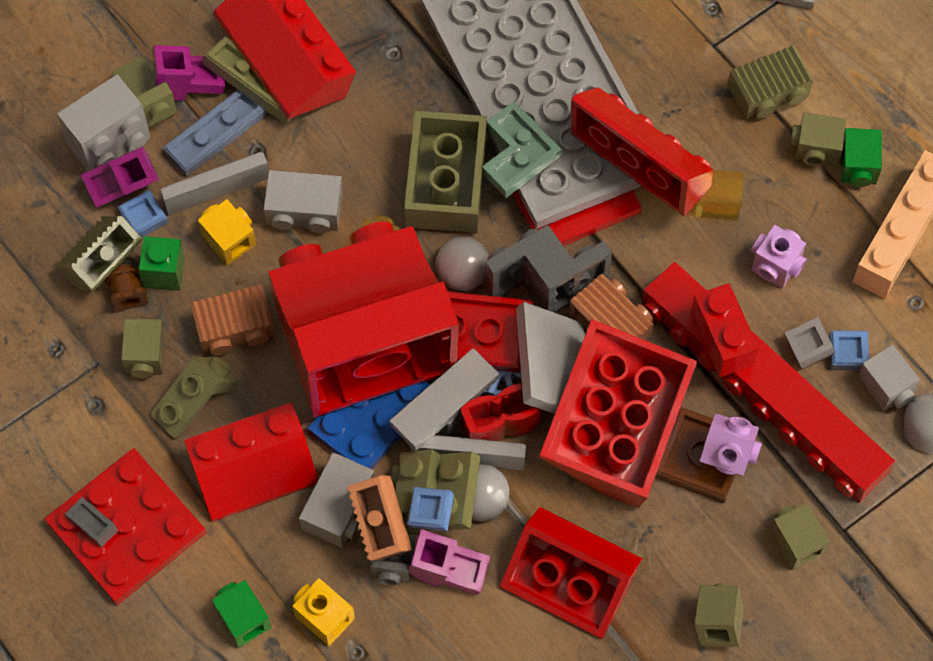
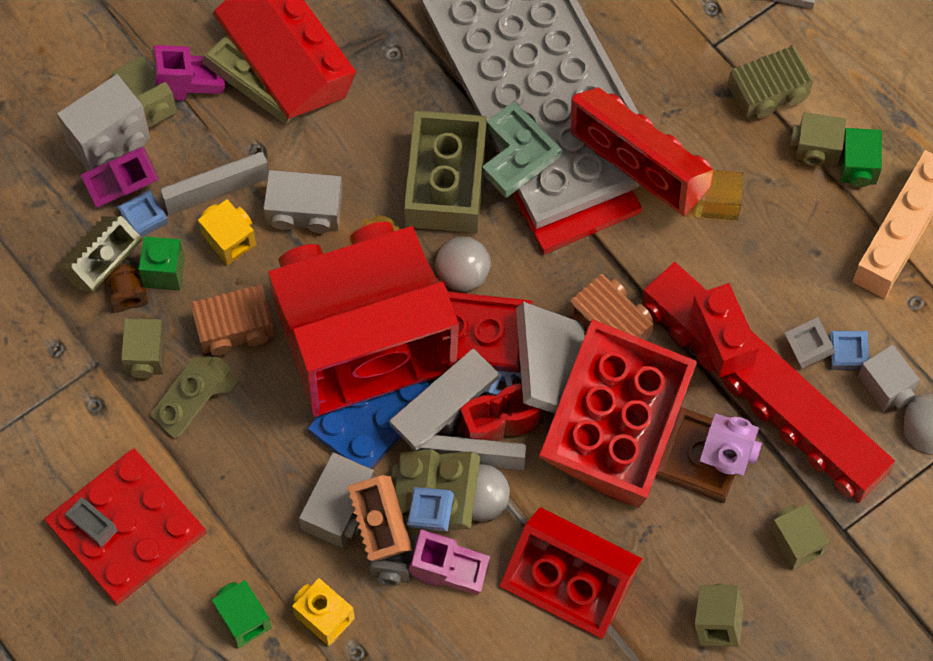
(213, 132): sand blue tile -> none
(251, 461): red slope -> none
(545, 269): dark grey bracket -> none
(778, 256): lavender brick -> none

